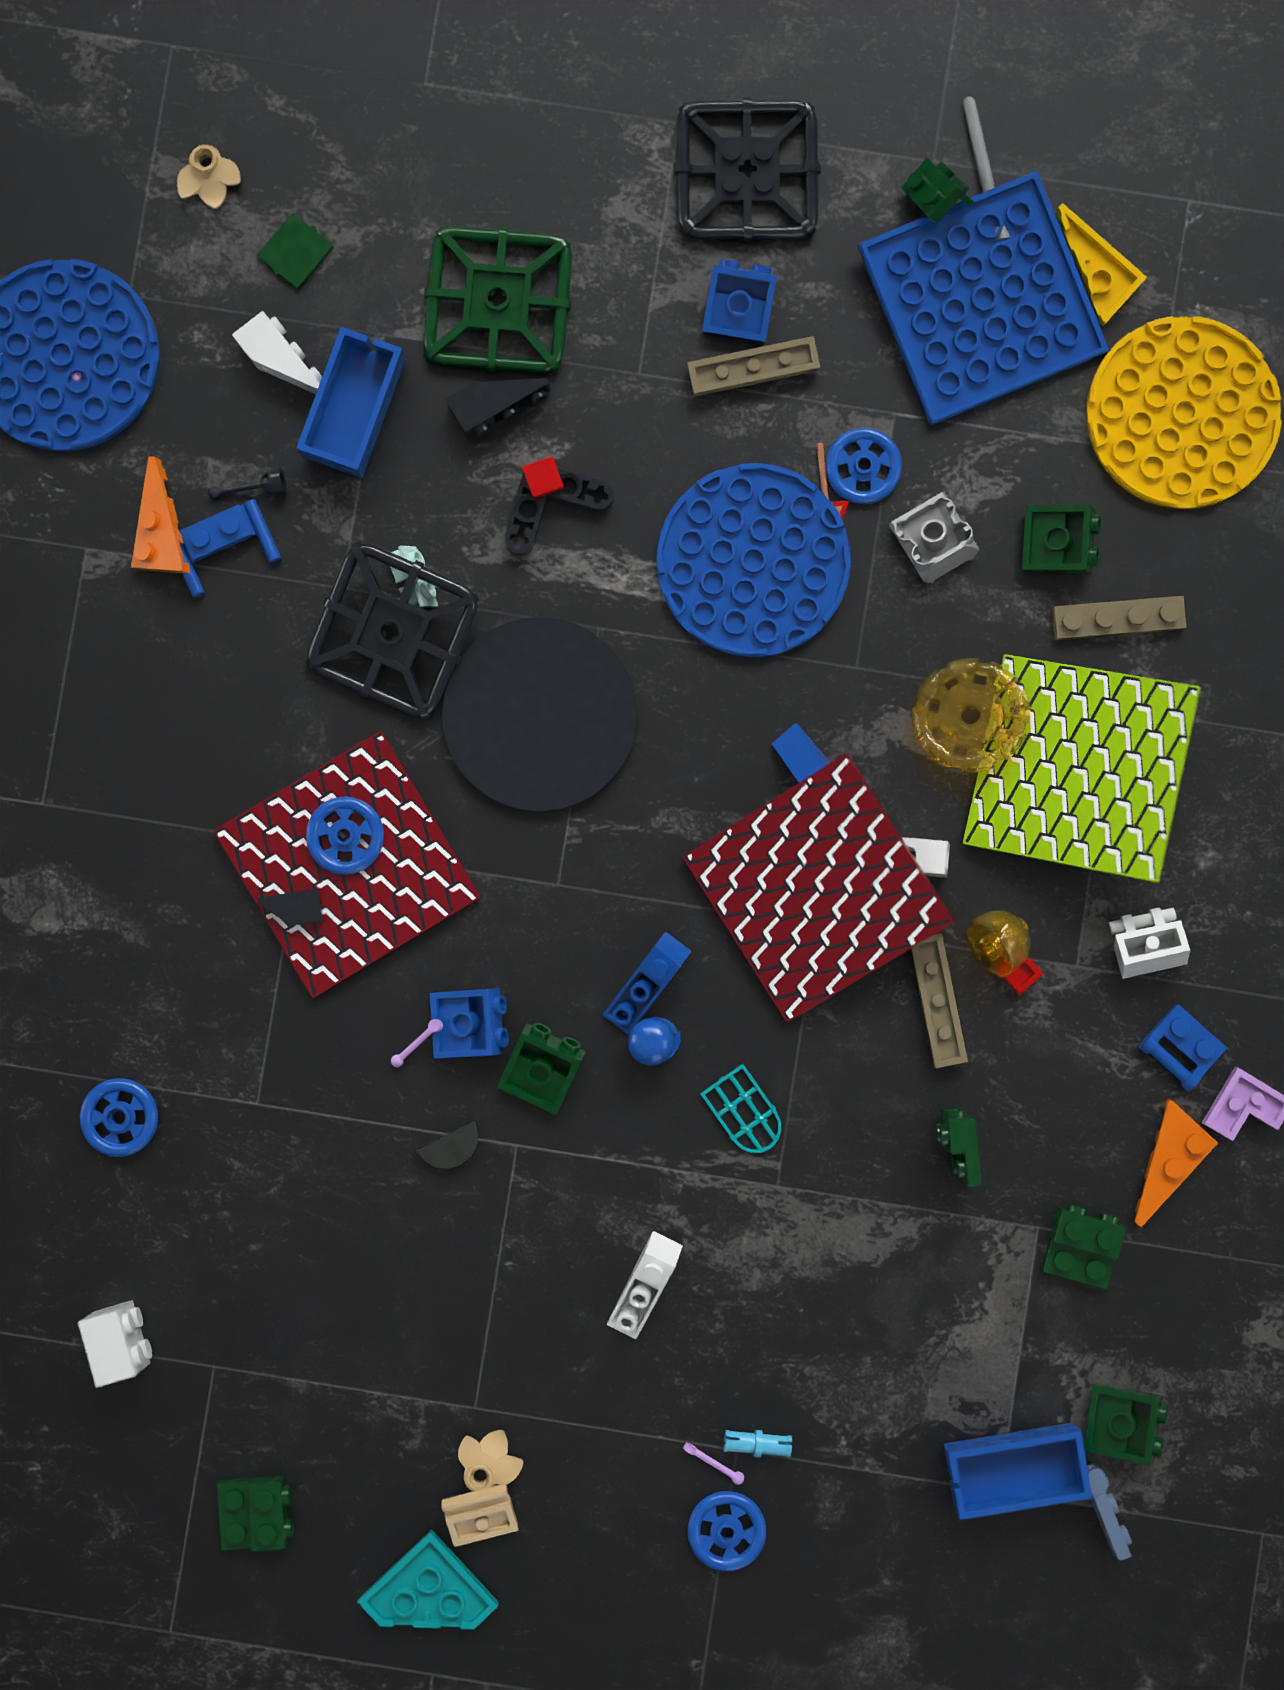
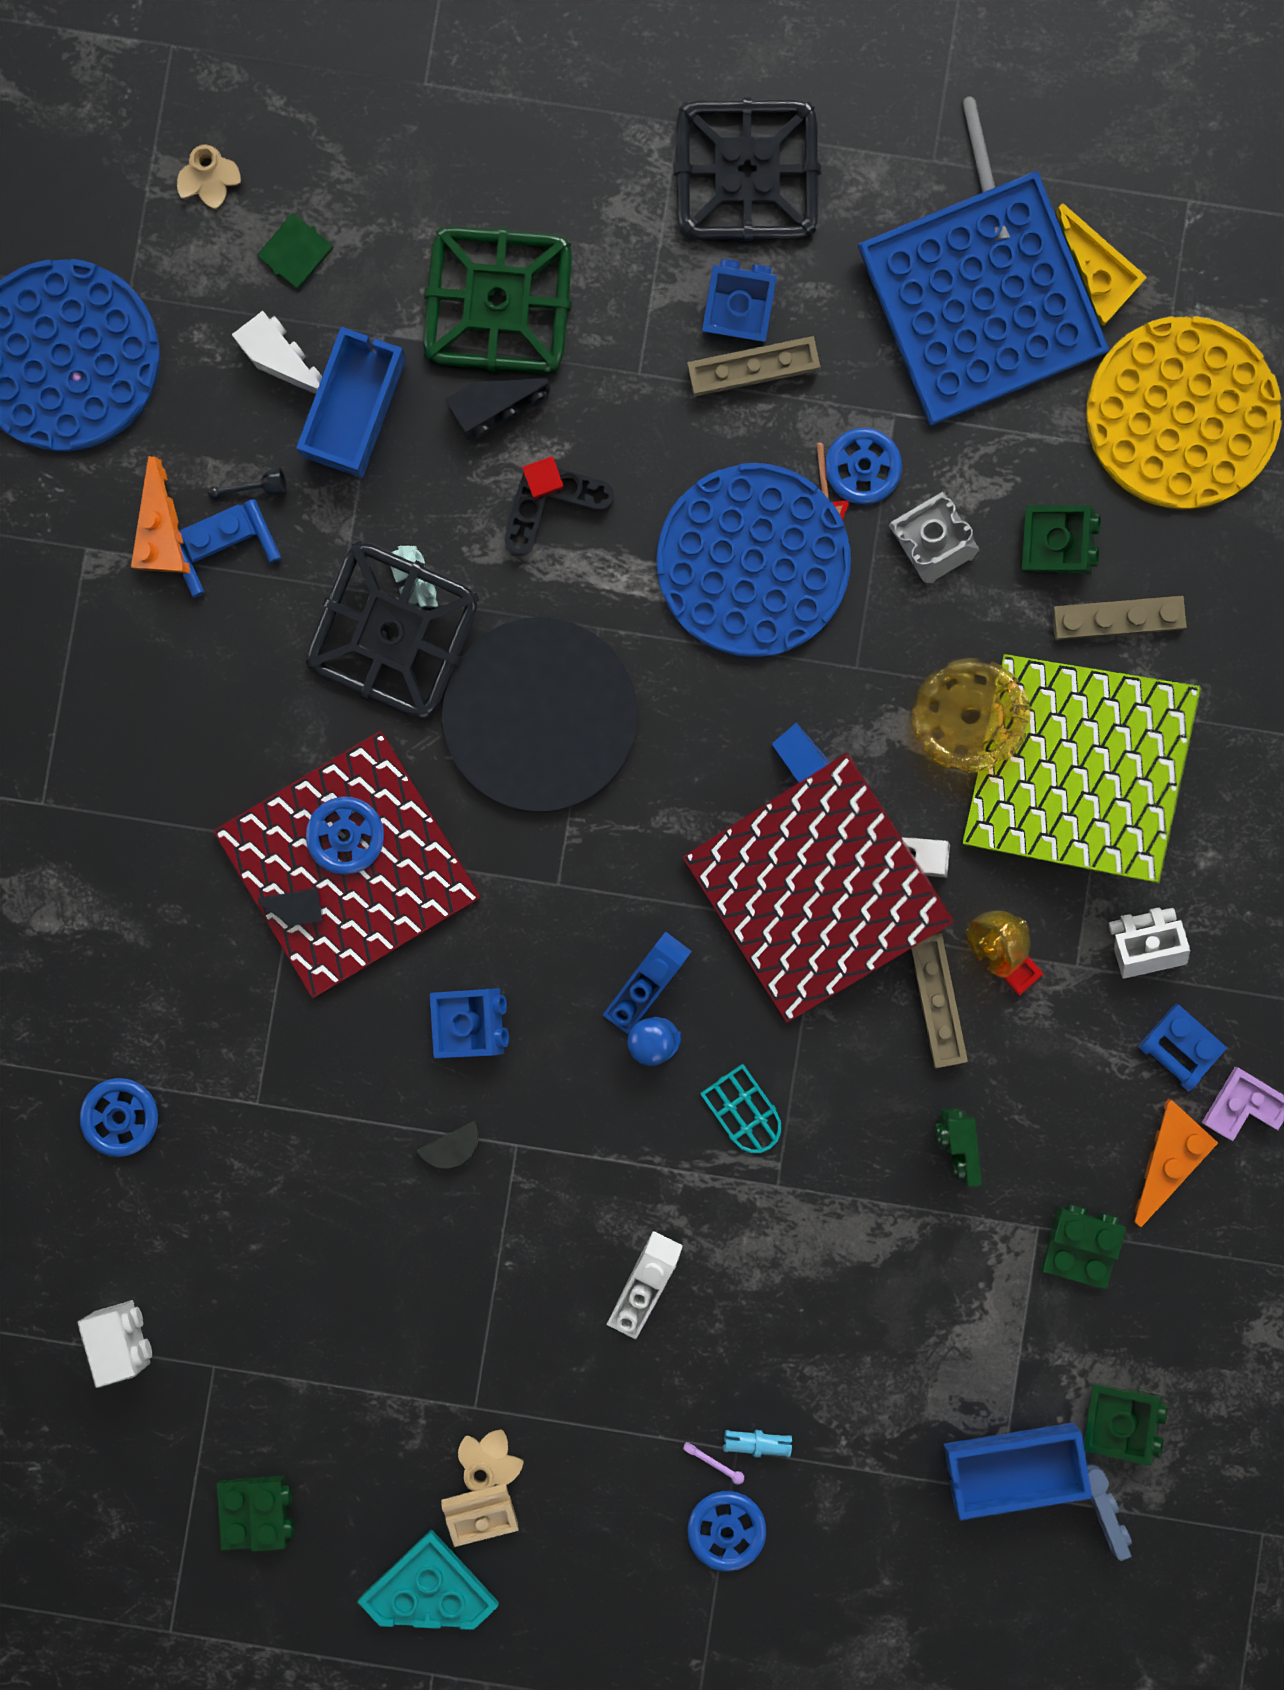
(434, 1025): lavender hinge -> none
(542, 1067): dark green plate -> none
(935, 190): dark green bracket -> none

